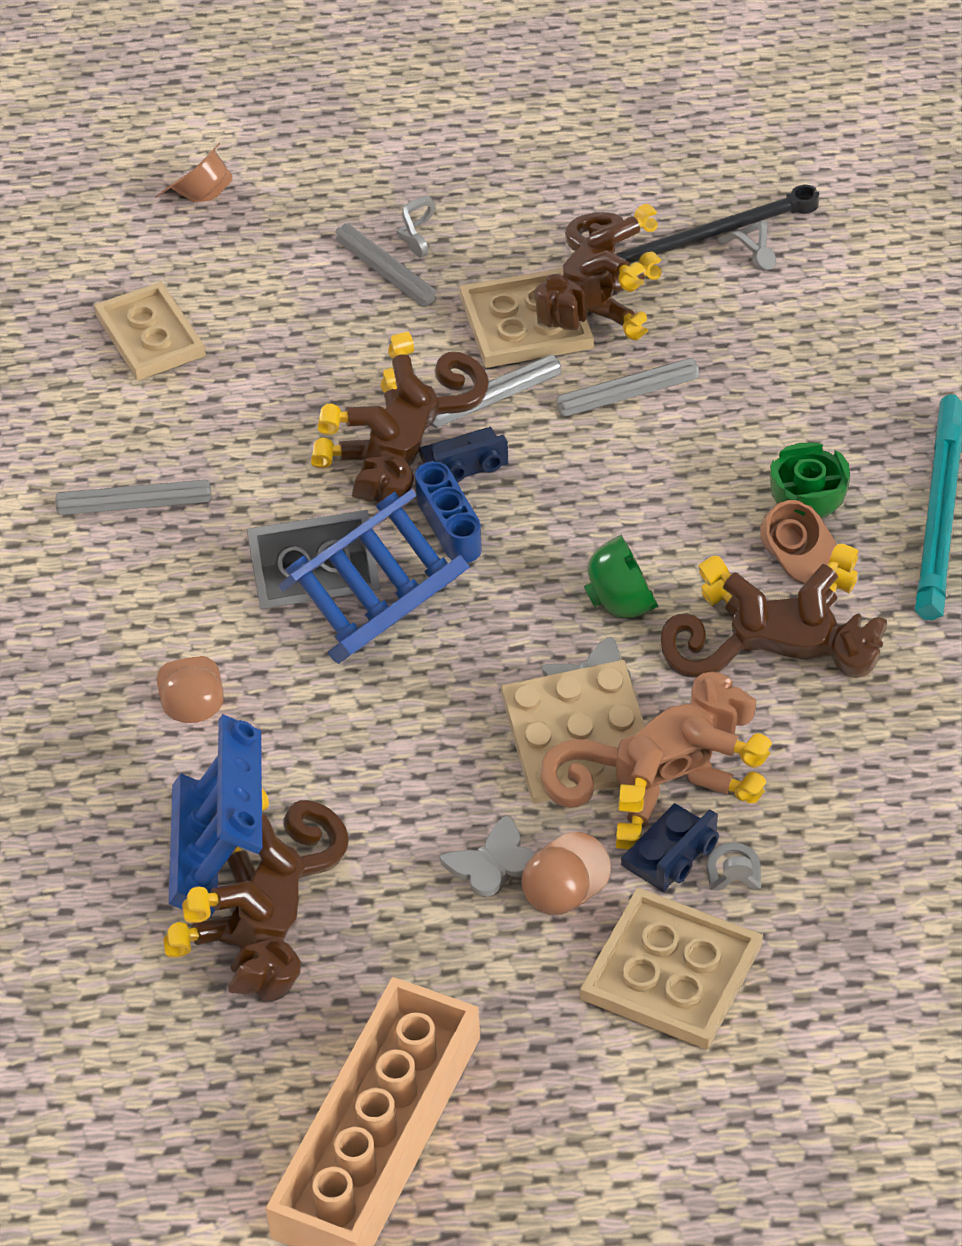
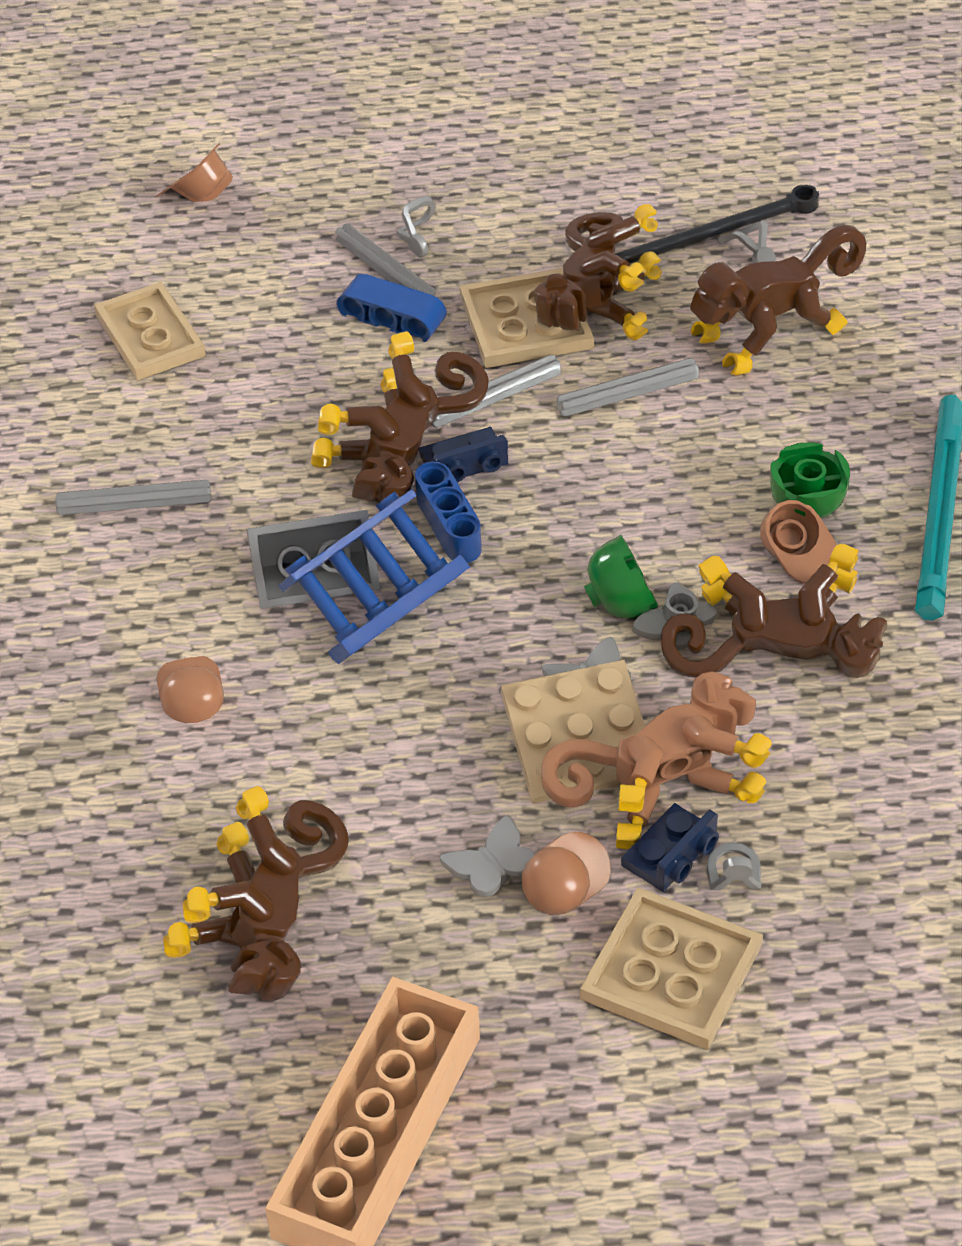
(216, 811): blue fence -> none
(392, 306): none -> blue beam
(678, 601): none -> light grey animal
(771, 289): none -> reddish brown animal

